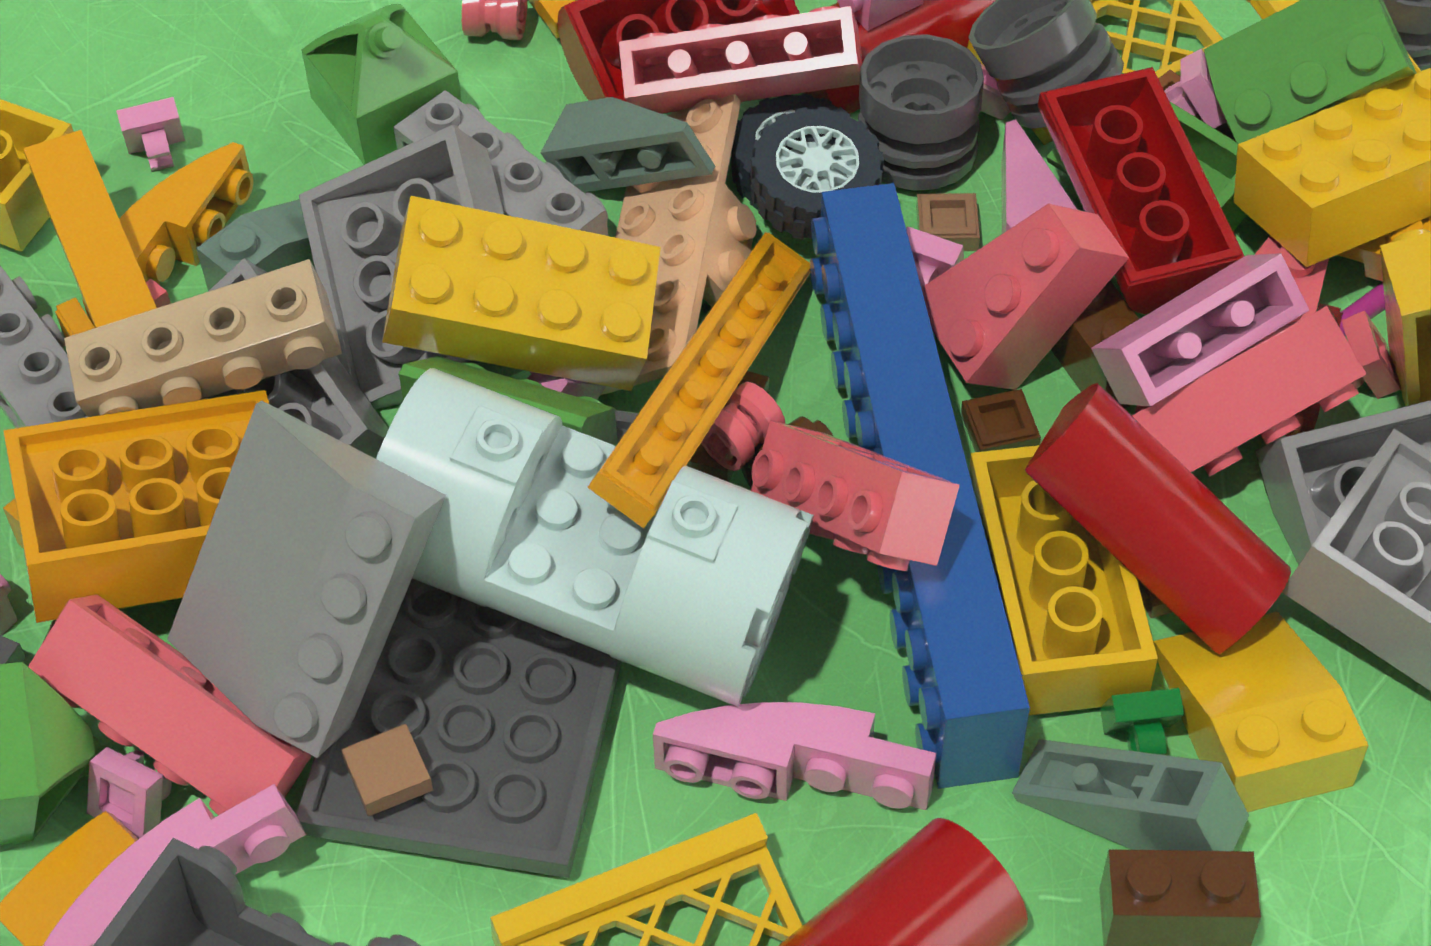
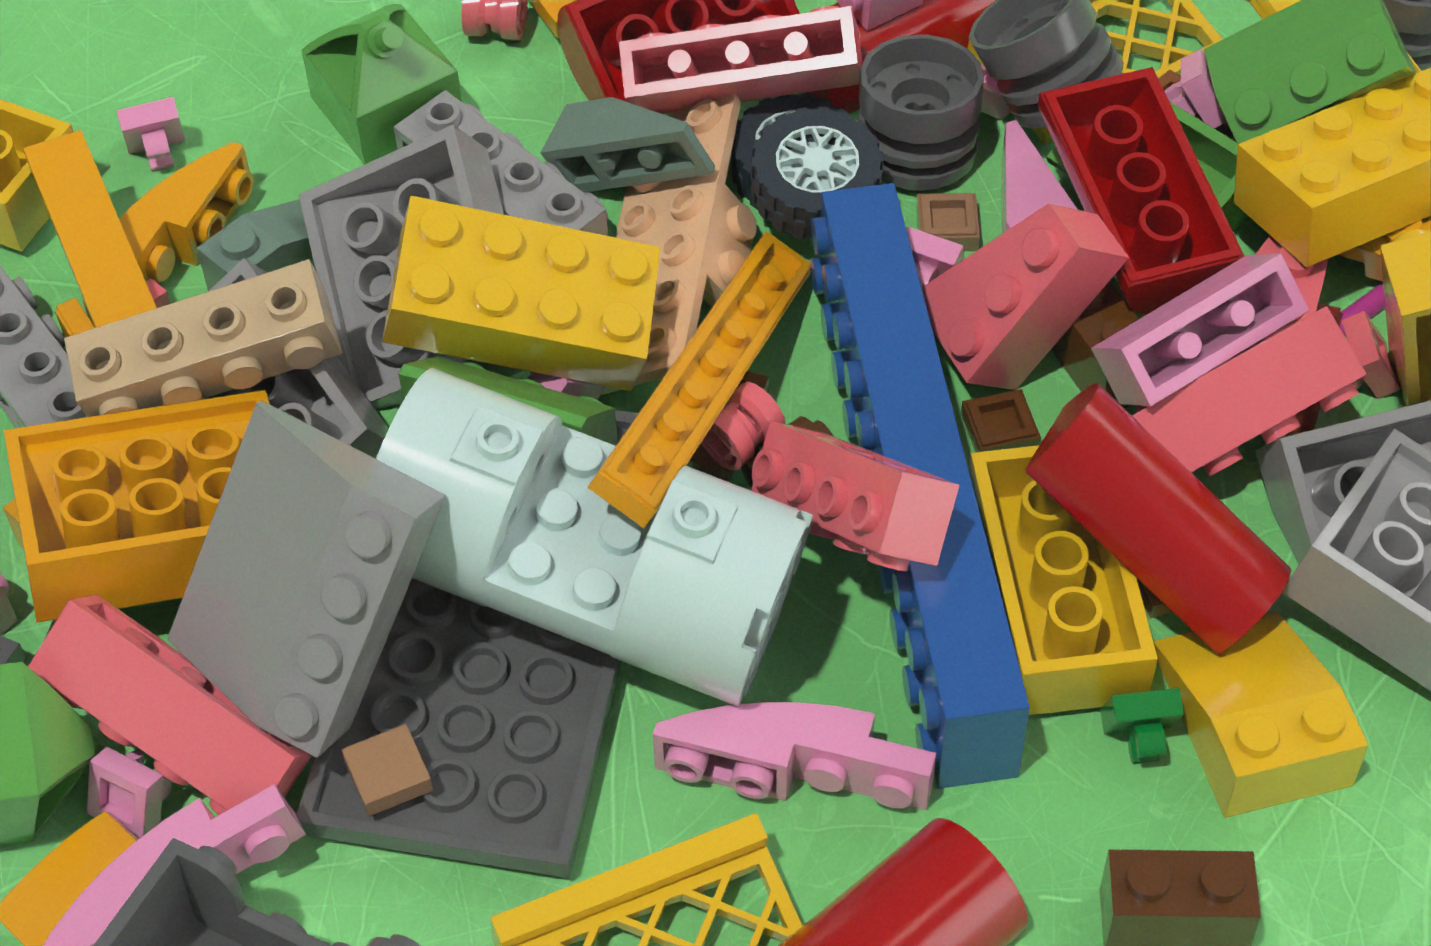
(1135, 796): sand green slope -> none

